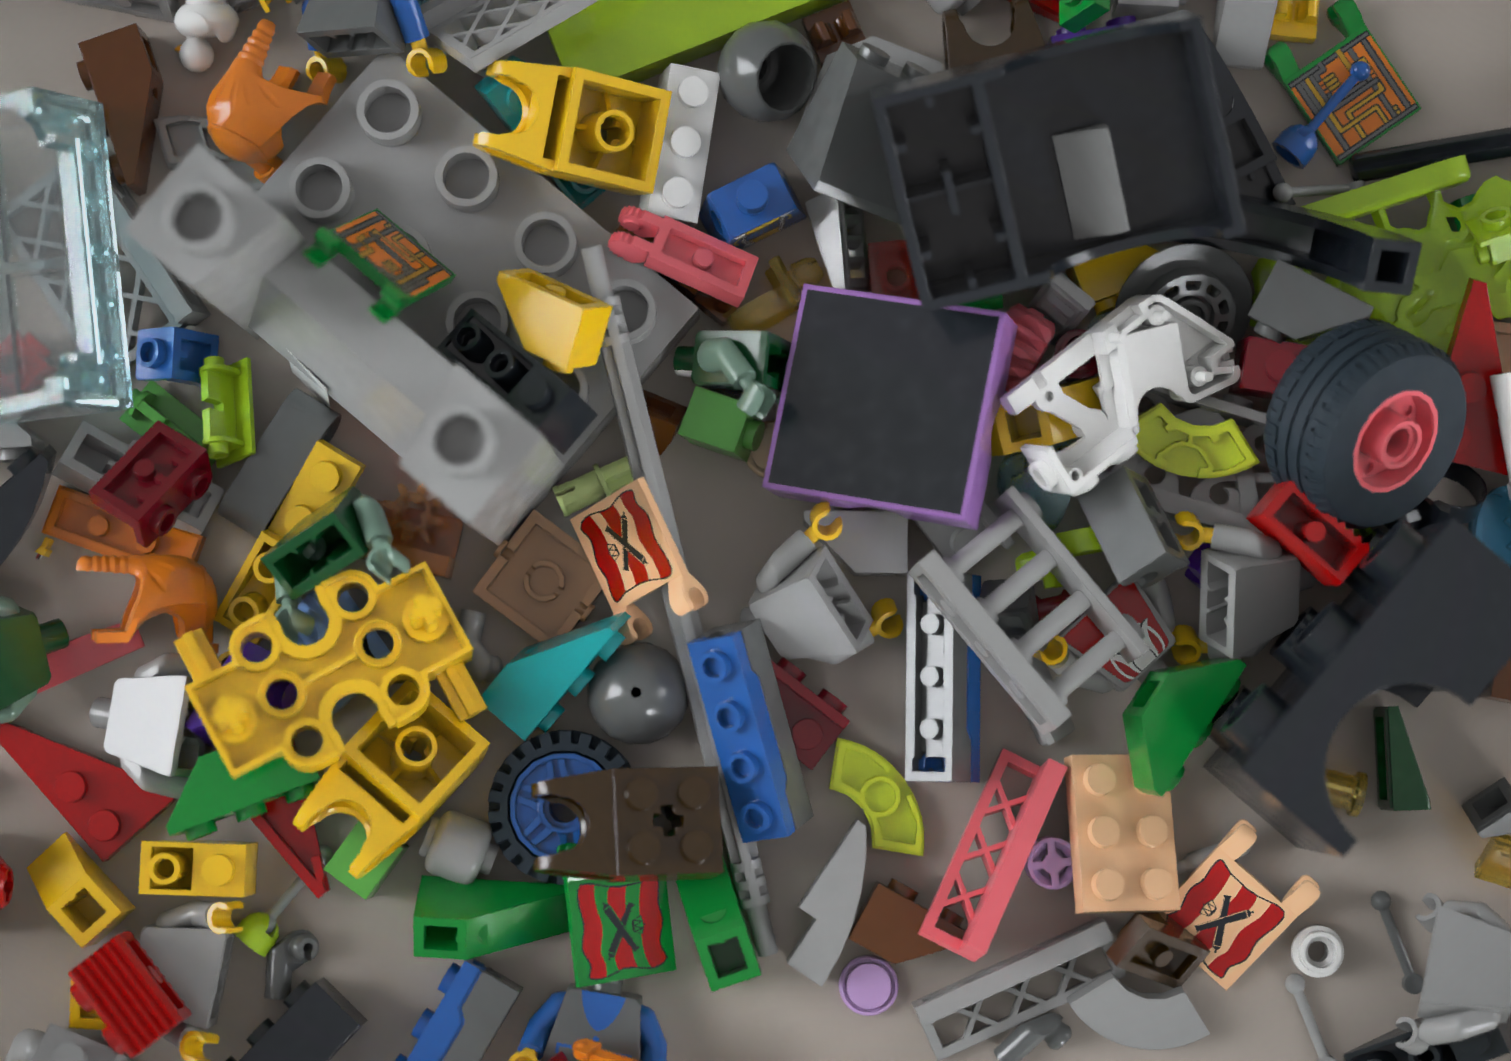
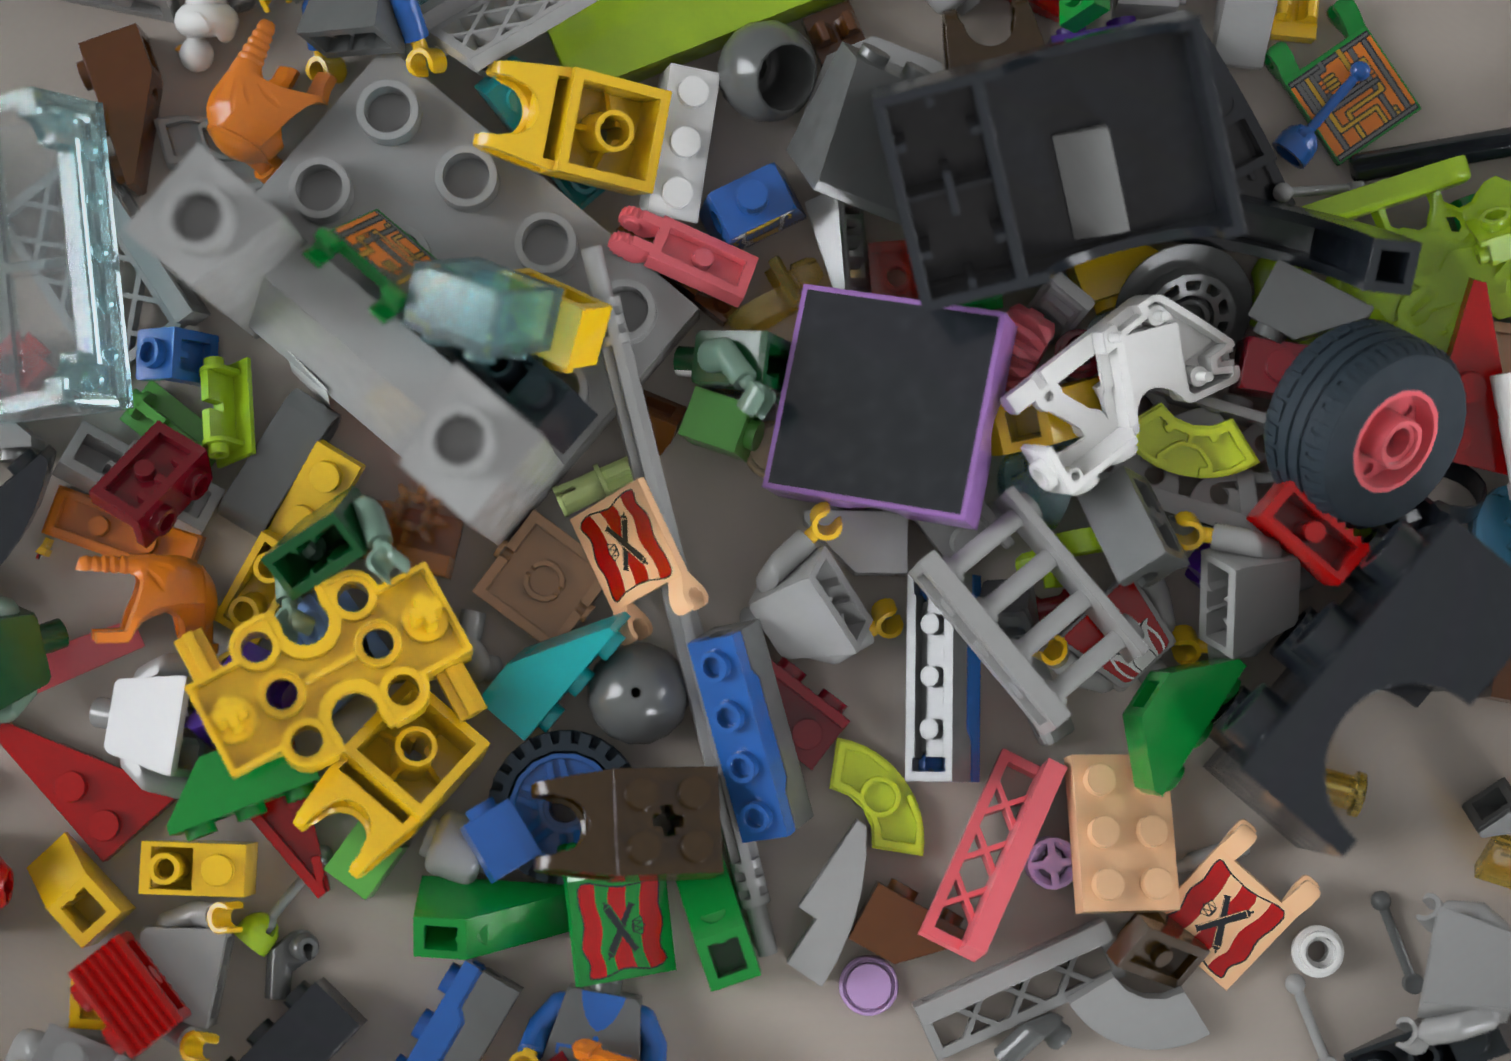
(481, 308): none -> clear light blue brick
(498, 838): none -> blue brick
(1397, 770): dark green slope -> none

